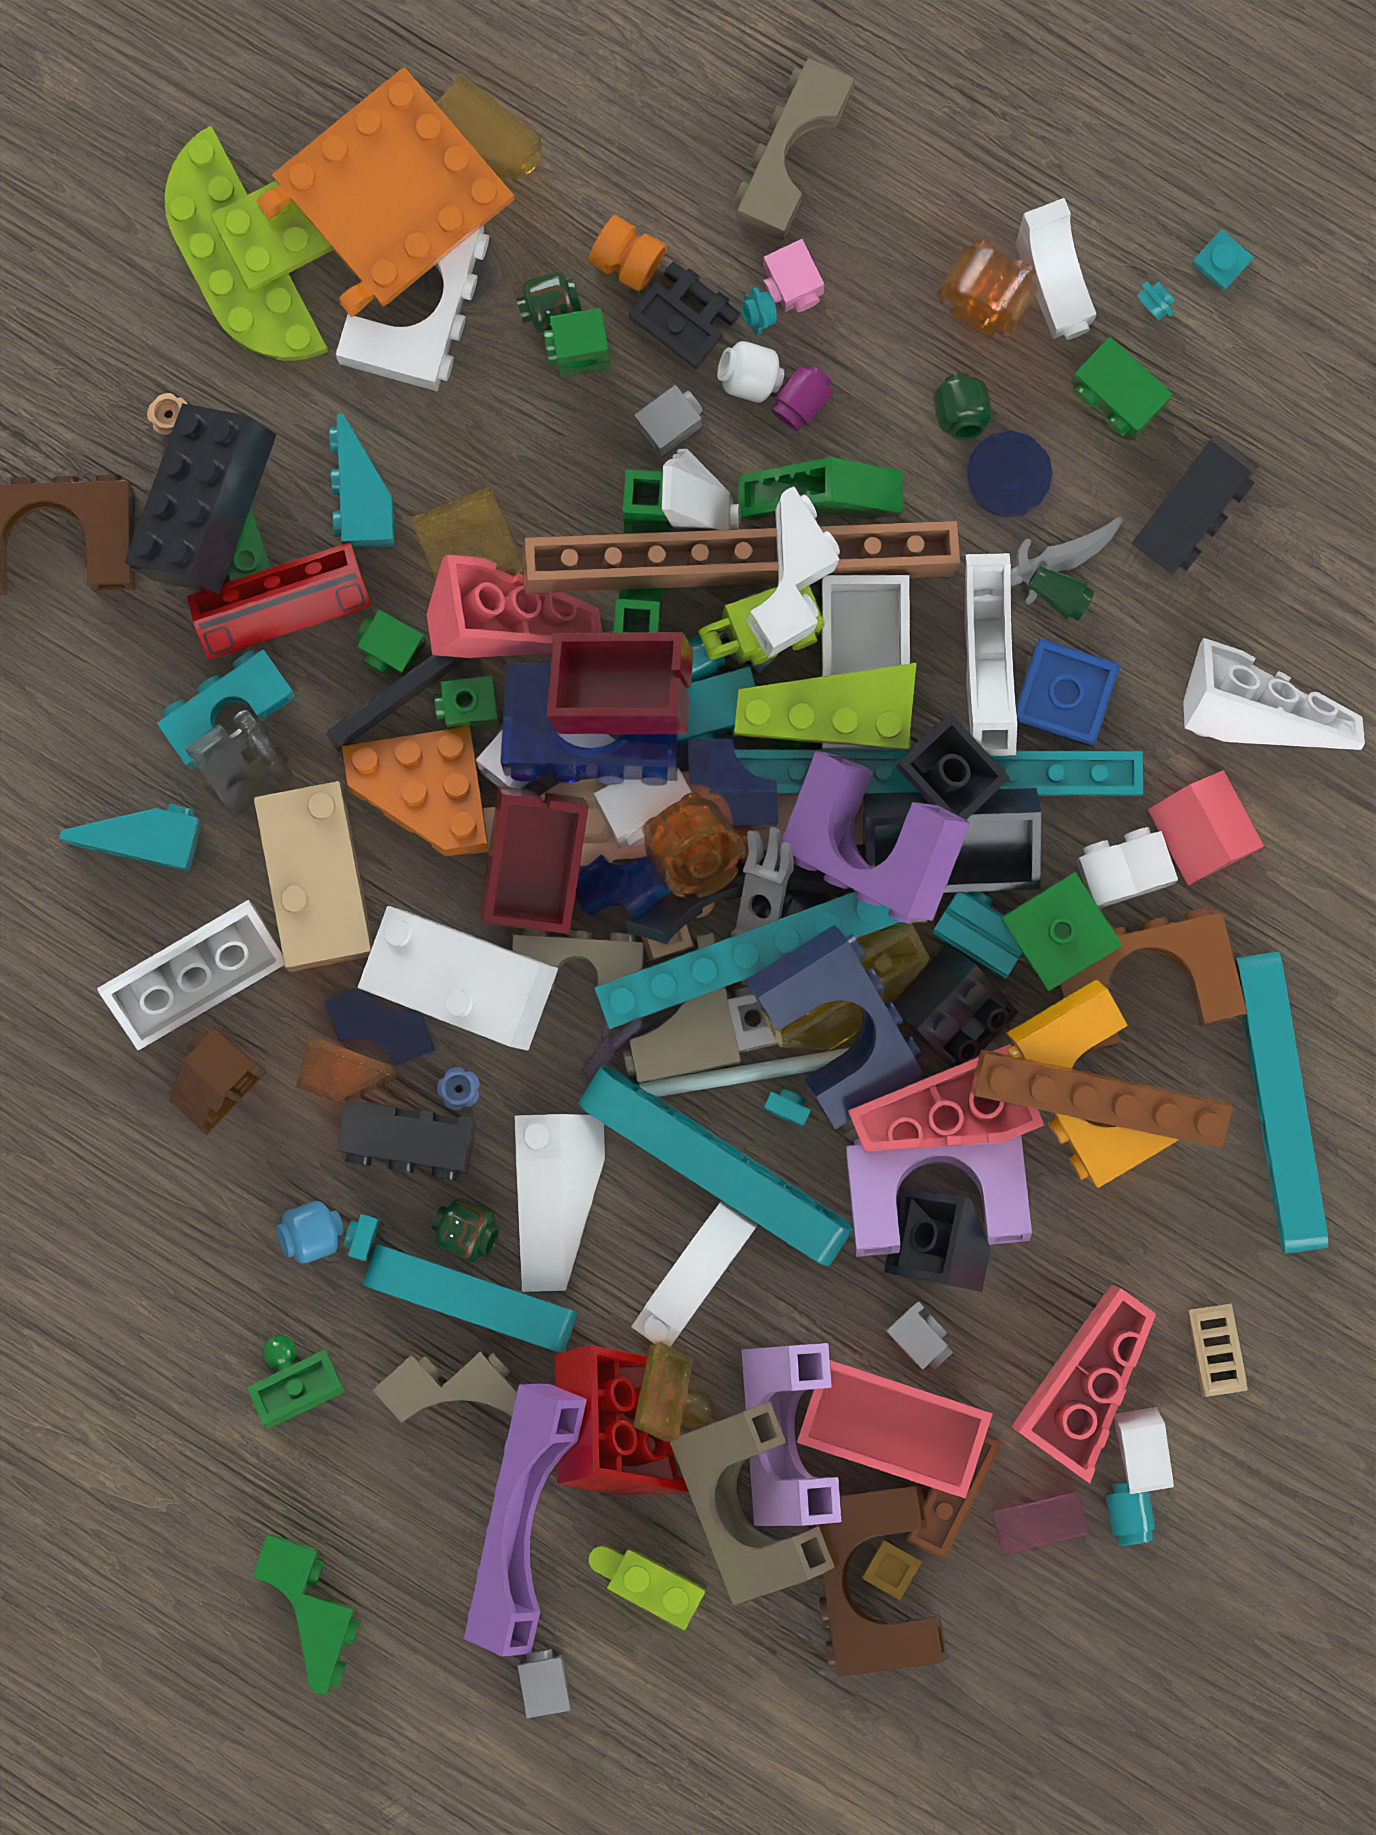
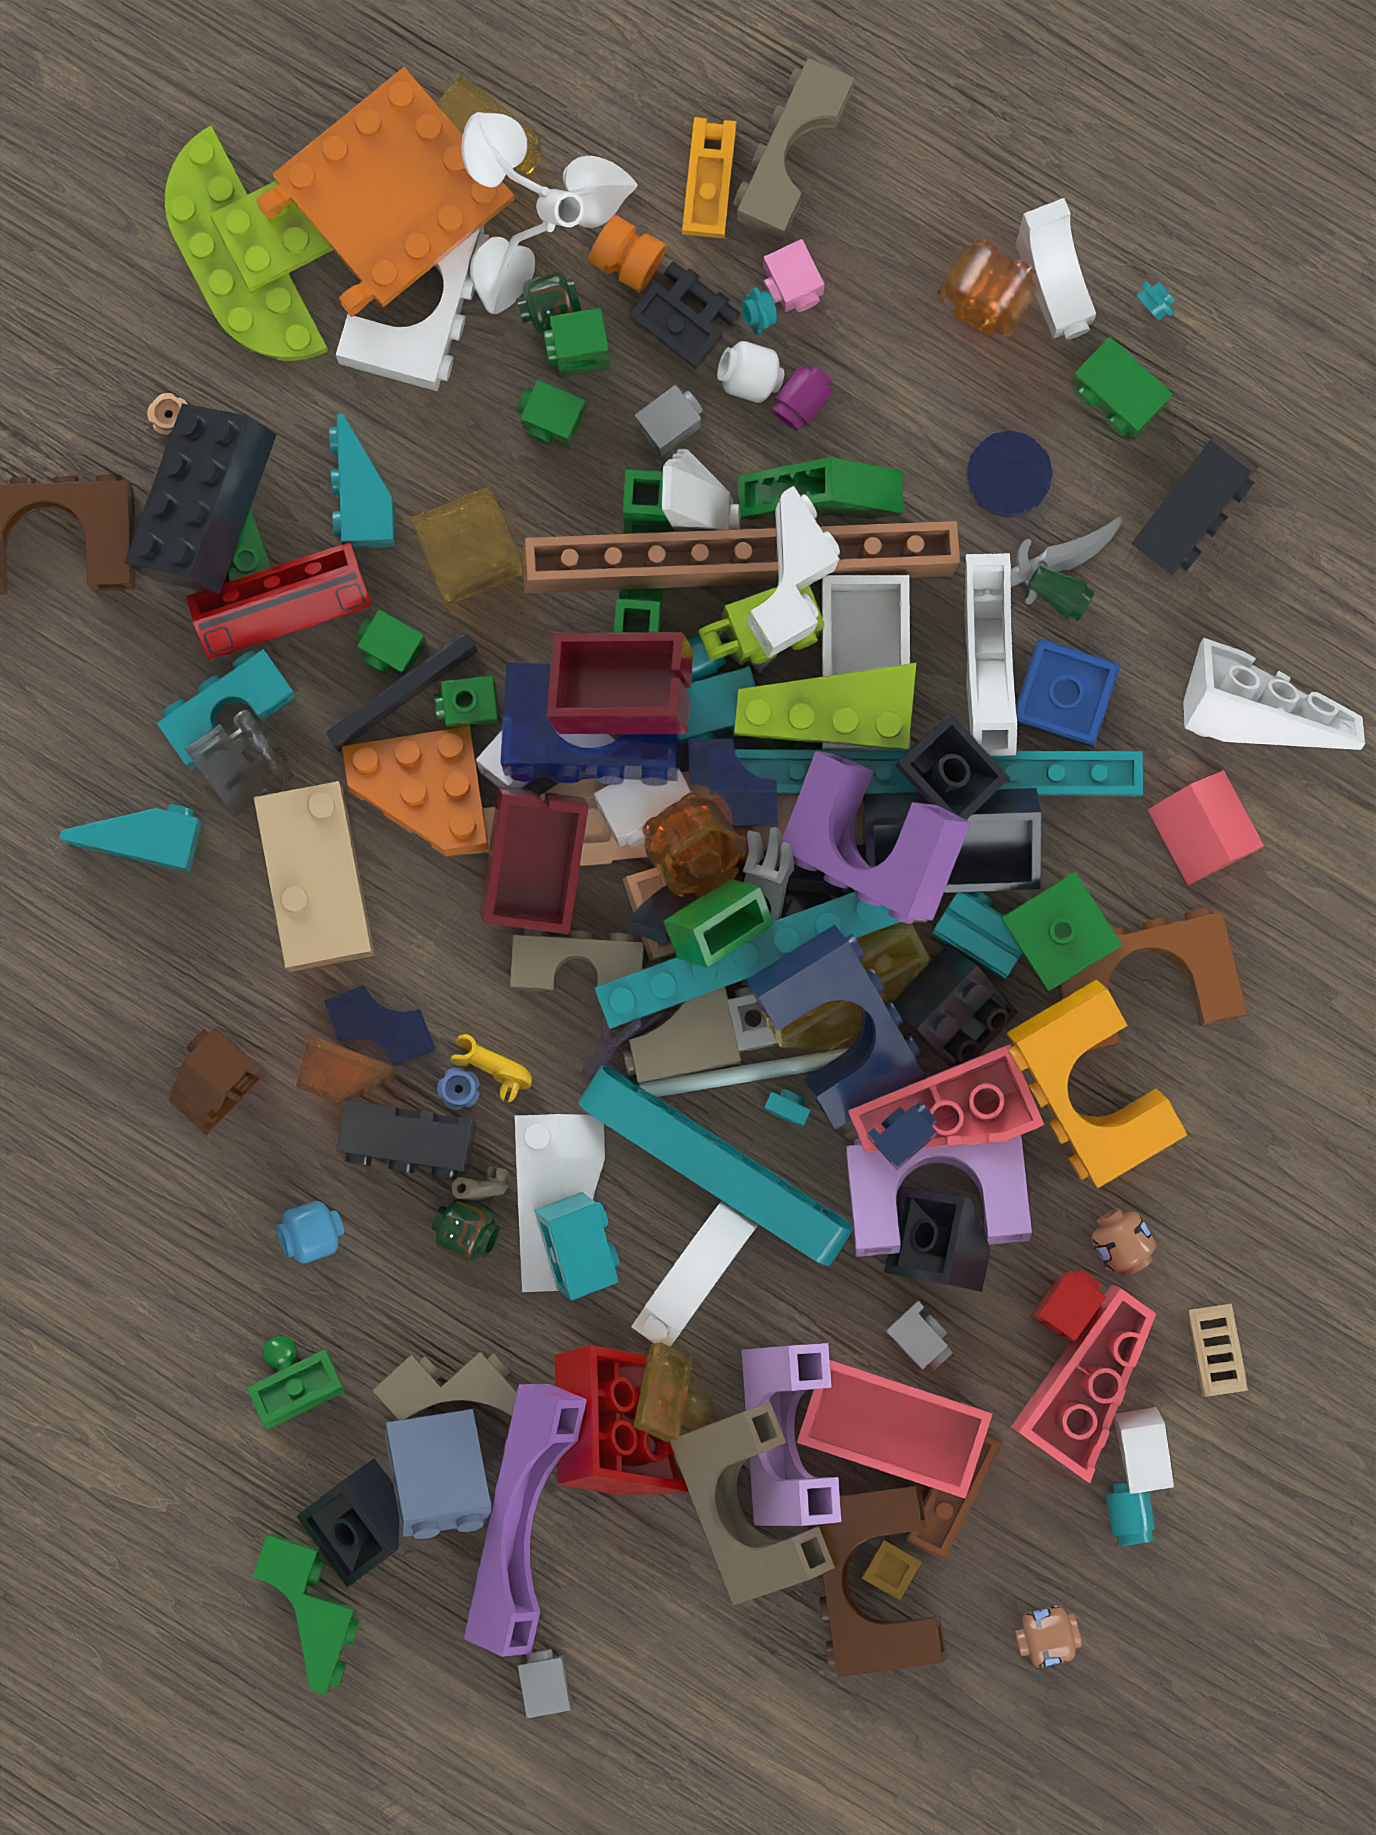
(192, 975): white slope -> none
(355, 1522): none -> black slope
(361, 1237): teal plate -> none
(438, 1474): none -> sand blue brick
(457, 978): white brick -> none
(470, 1298): teal beam -> none
(477, 1190): none -> dark tan arm
(488, 615): coral wedge -> none
(507, 1072): none -> yellow piece
(550, 414): none -> green brick
(578, 1245): none -> teal brick
(594, 193): none -> white plant
(630, 885): clear blue tile -> none
(648, 1584): lime brick -> none
(709, 179): none -> light orange plate
(718, 922): none -> green piece
(904, 1134): none -> dark blue brick
(963, 406): dark green head -> none
(1040, 1523): clear pink tile -> none
(1048, 1636): none -> nougat head
(1069, 1304): none -> red brick
(1101, 1099): dark orange plate -> none
(1123, 1242): none -> nougat head
(1127, 868): white brick -> none
(1222, 260): teal plate -> none
(1281, 1104): teal beam -> none

